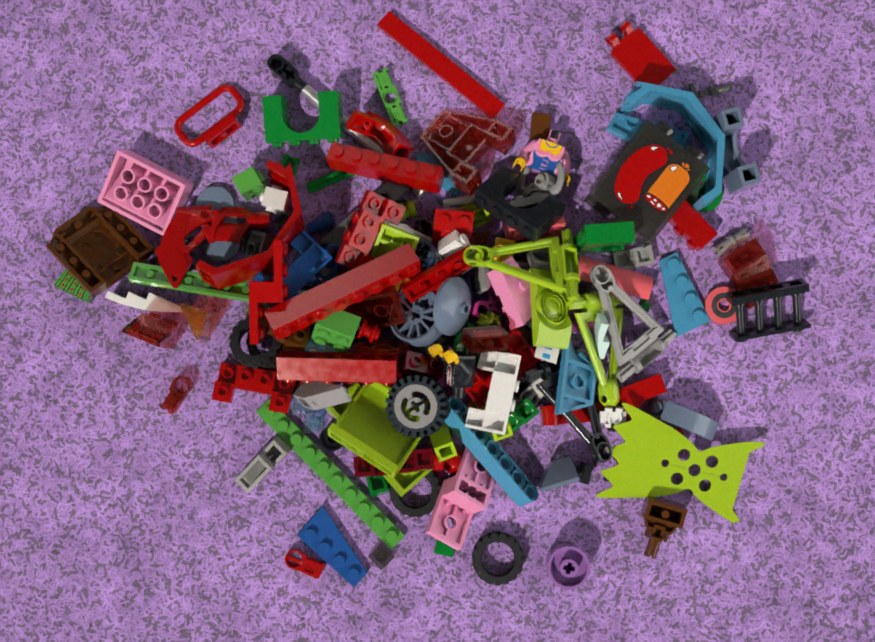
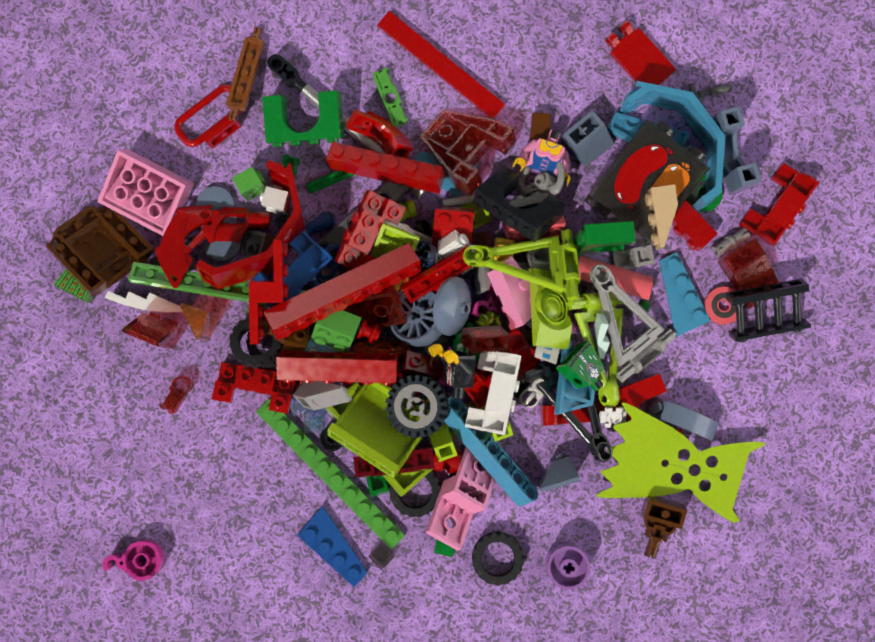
(131, 562): none -> dark pink piece
(245, 74): none -> dark orange plate
(263, 464): light grey slope -> none
(307, 565): red piece -> none
(523, 412): green slope -> none
(582, 367): none -> green torso
(584, 472): black plate -> none
(587, 139): none -> sand blue slope
(662, 206): none -> tan slope
(781, 214): none -> red bracket

